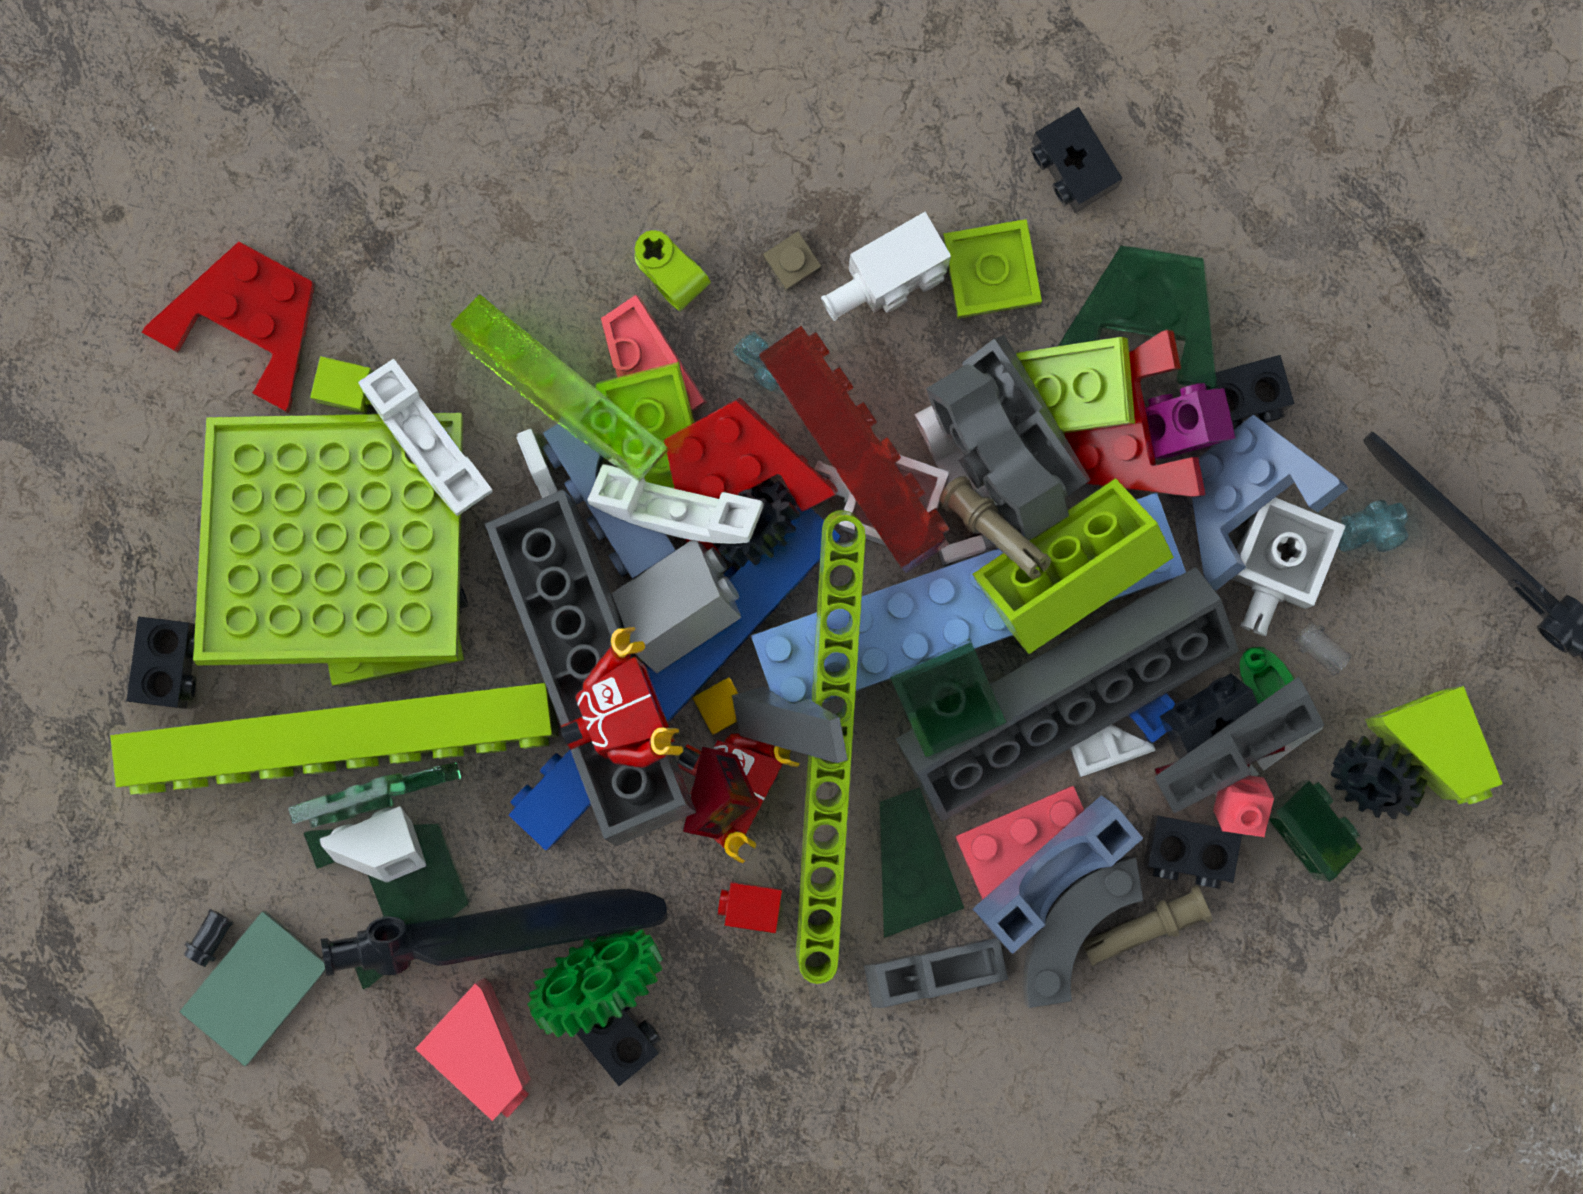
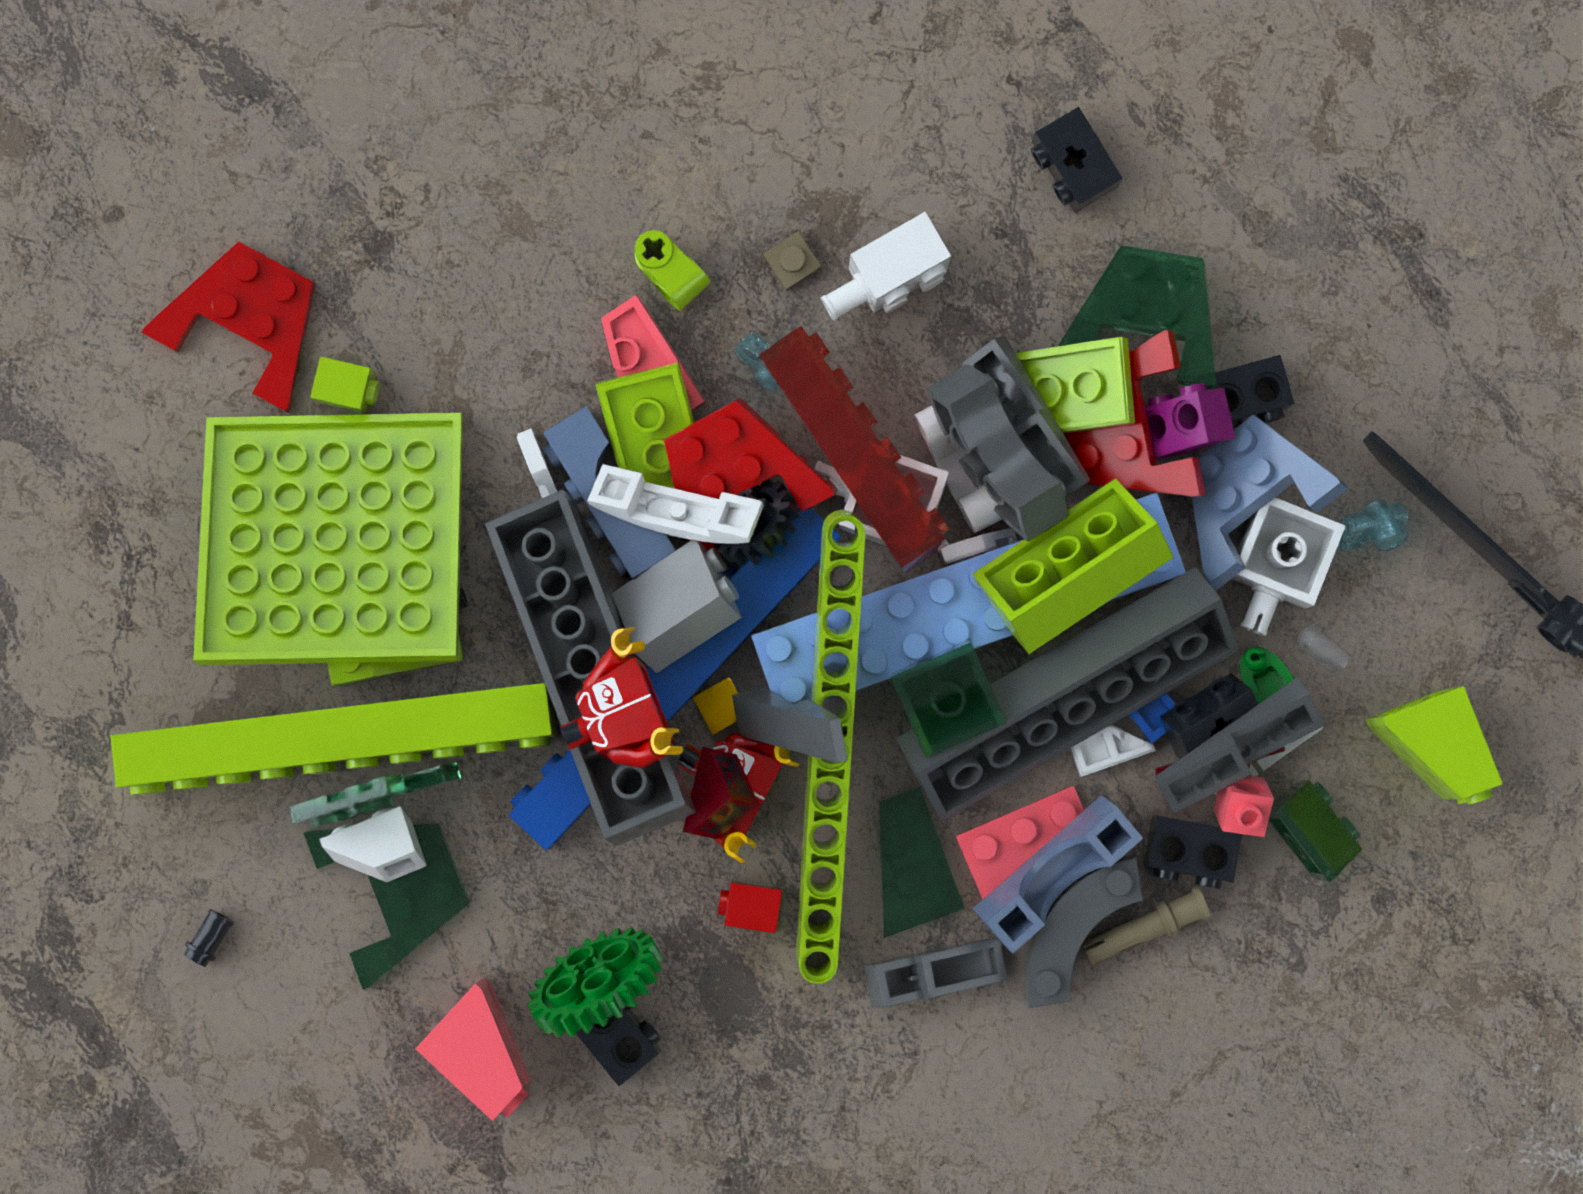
(151, 661): black brick -> none
(254, 988): sand green tile -> none
(391, 944): black piece -> none
(424, 438): white slope -> none
(556, 388): clear neon green slope -> none
(982, 516): dark tan pin -> none
(992, 269): lime plate -> none
(1379, 777): black gear -> none

